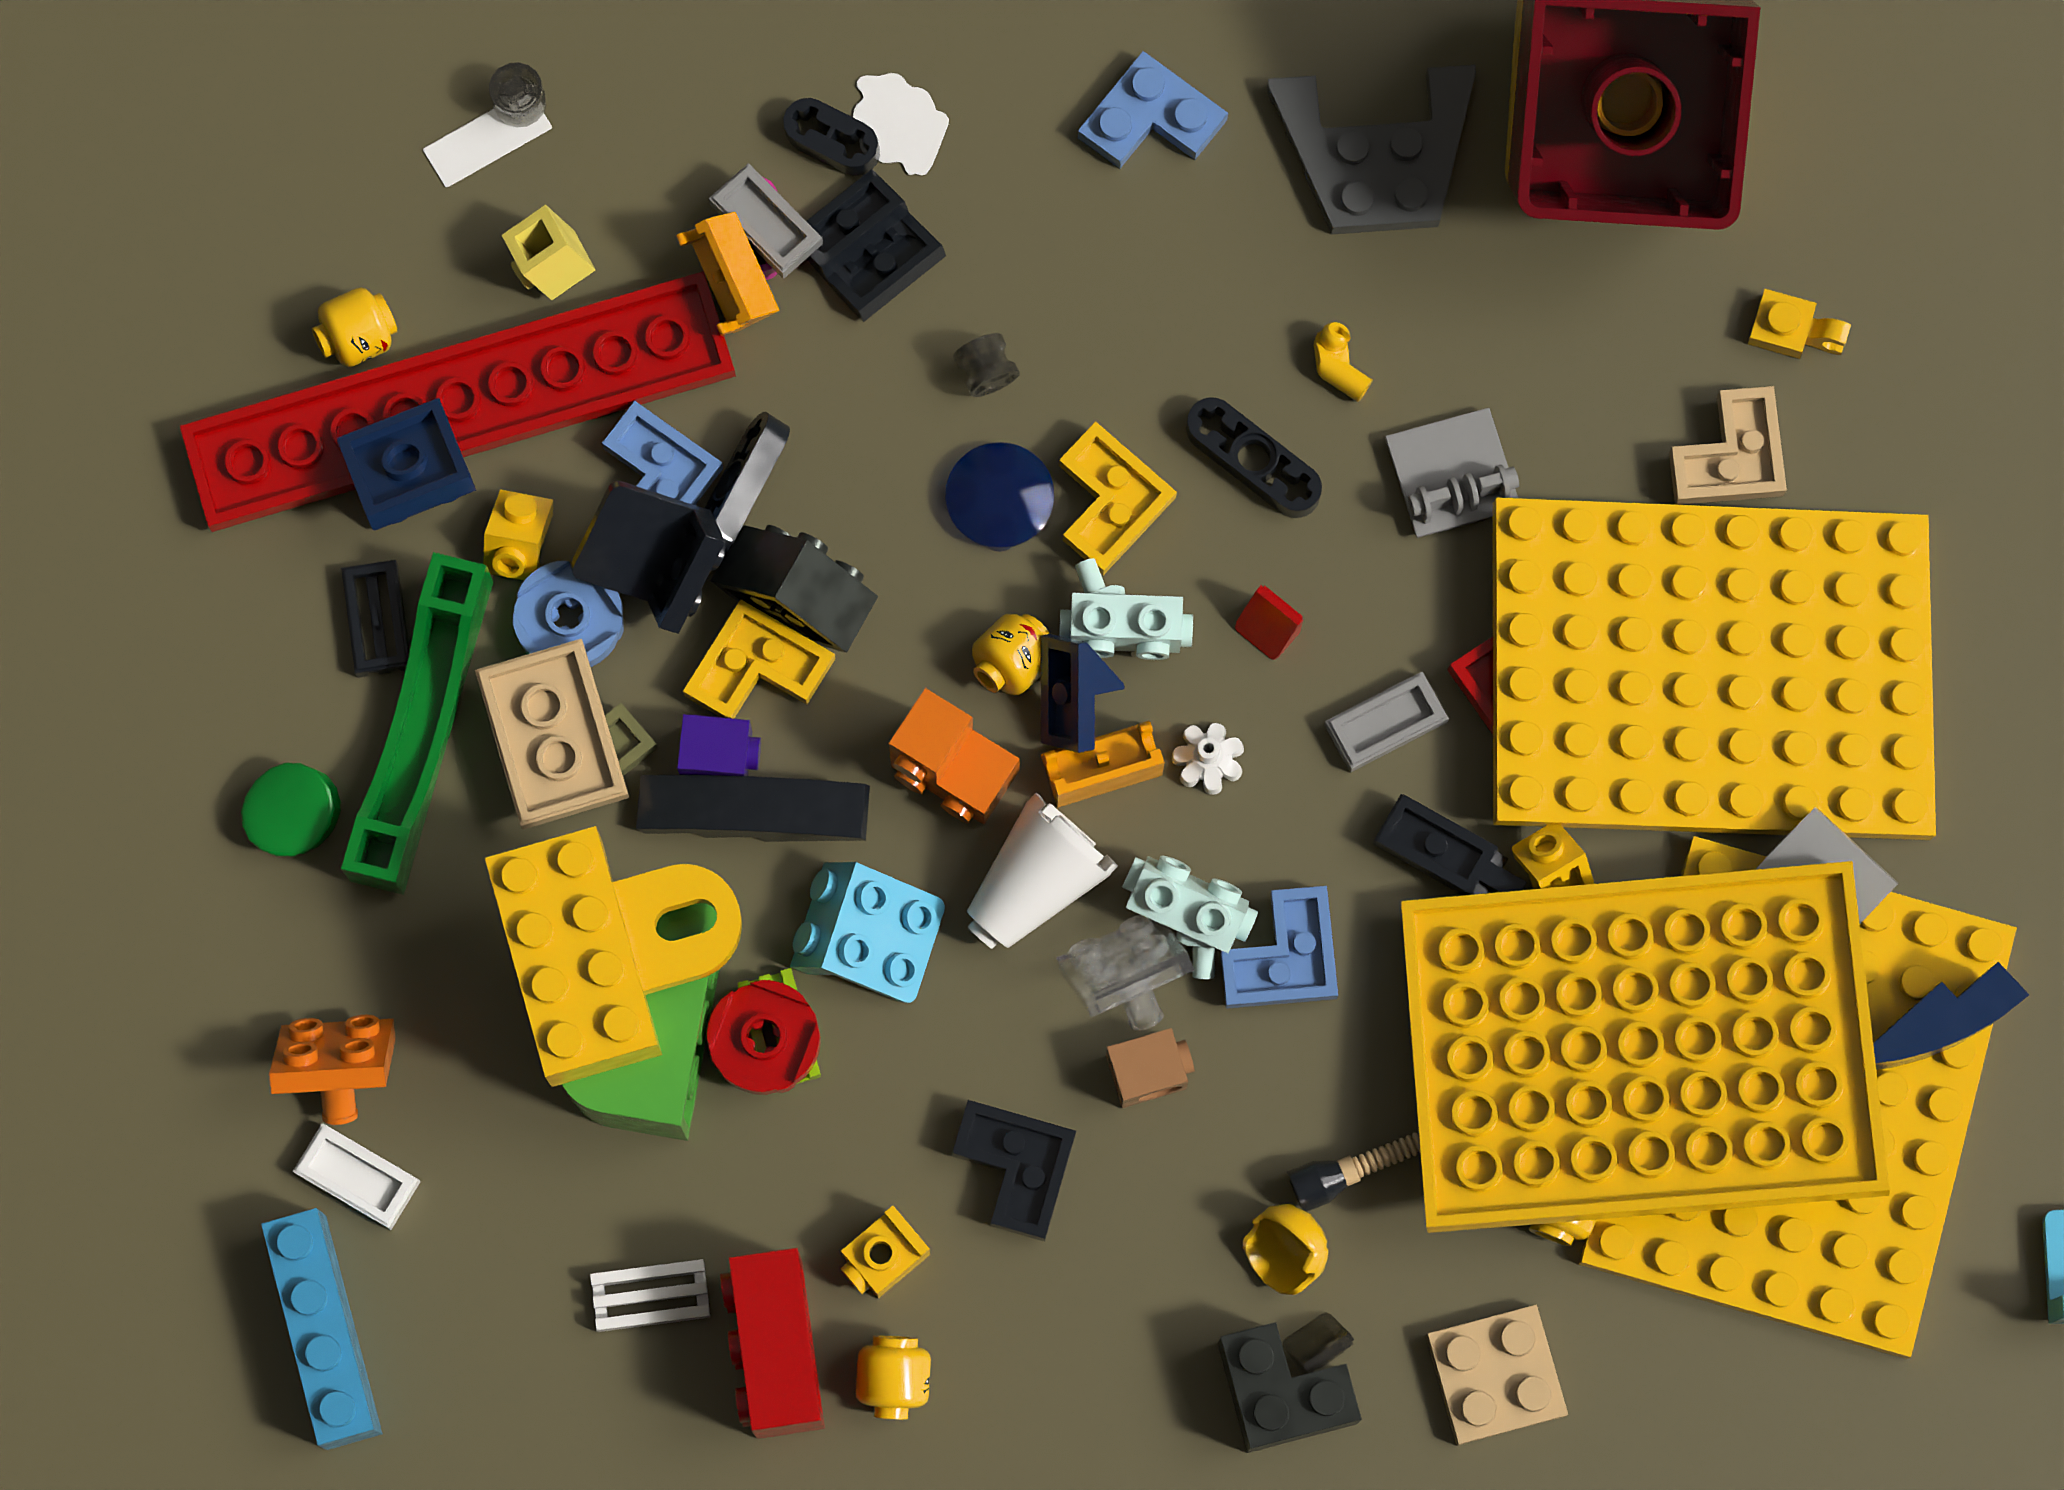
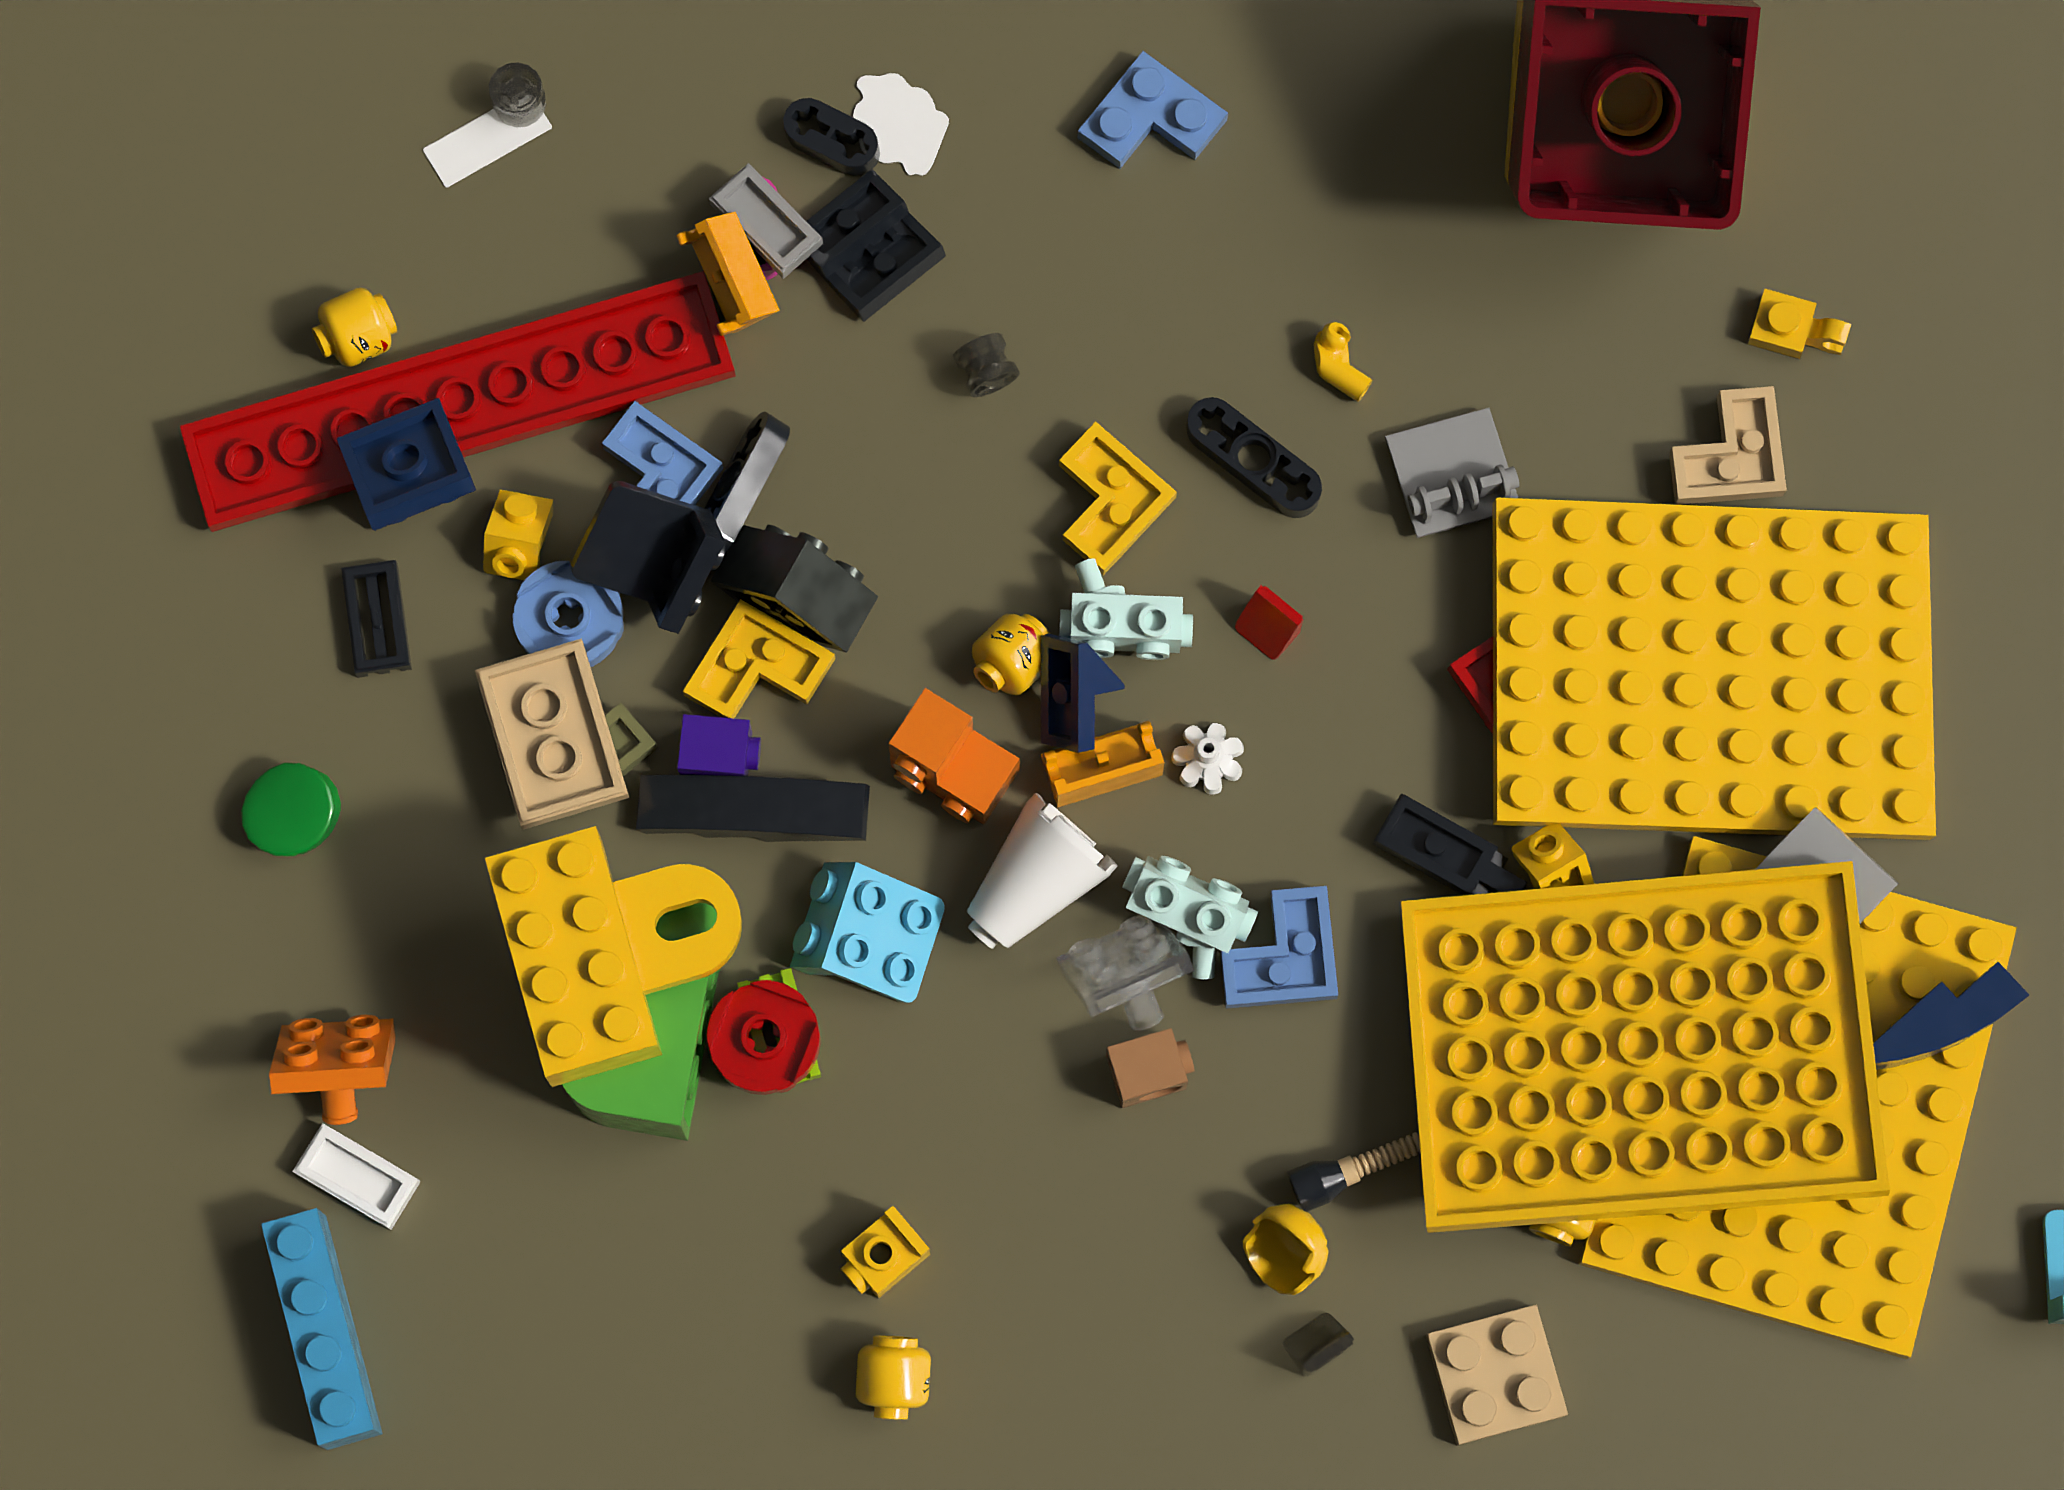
(435, 674): green arch -> none
(547, 253): light yellow brick -> none
(602, 1301): white tile -> none
(773, 1343): red brick -> none
(999, 495): clear blue dish -> none
(1029, 1153): black plate -> none
(1274, 1405): pearl dark grey brick -> none
(1381, 172): dark grey wing -> none
(1386, 721): light grey tile -> none

